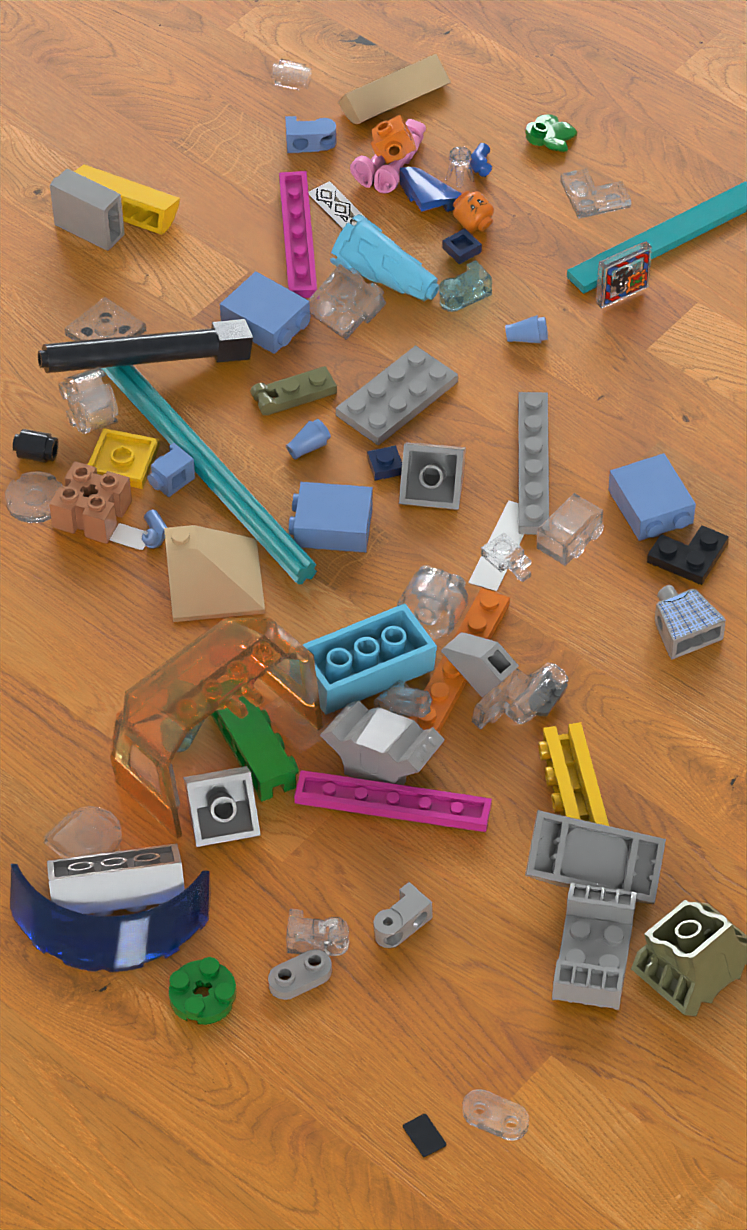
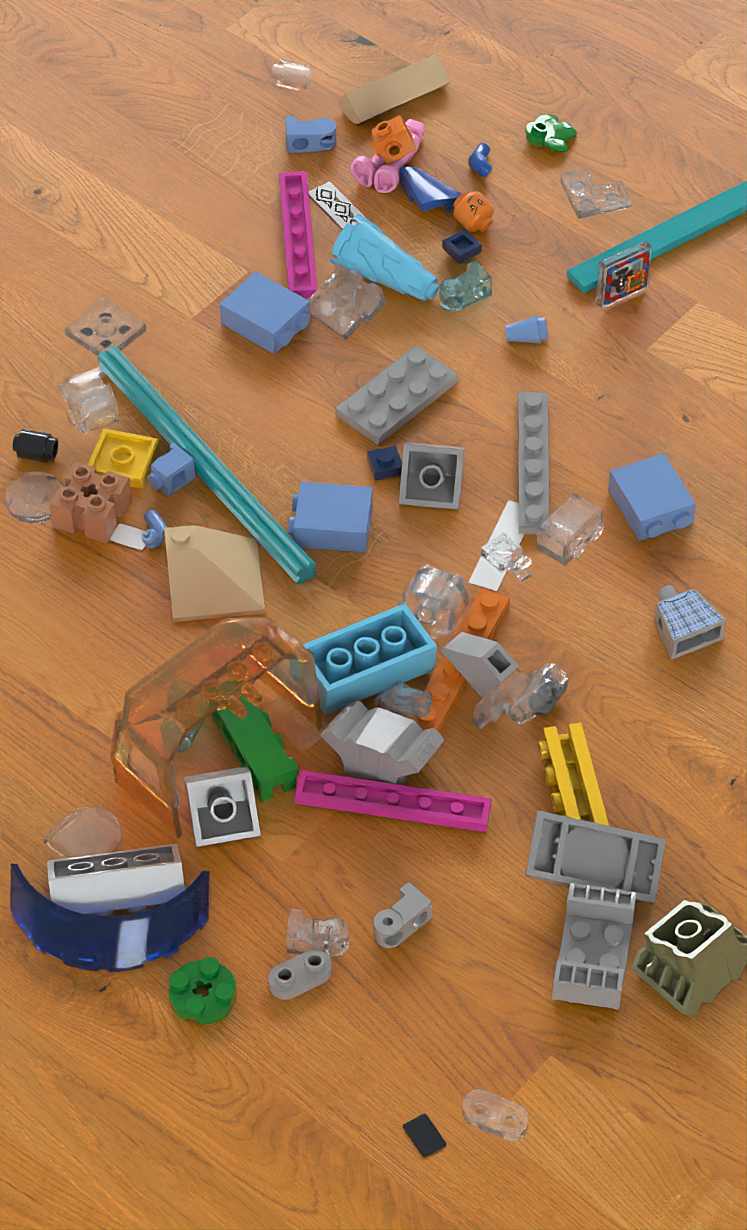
(87, 209): light grey brick -> none
(140, 203): yellow brick -> none
(224, 341): black brick -> none
(294, 391): olive plate -> none
(309, 438): medium blue cone -> none
(460, 159): clear piece -> none
(690, 560): black plate -> none

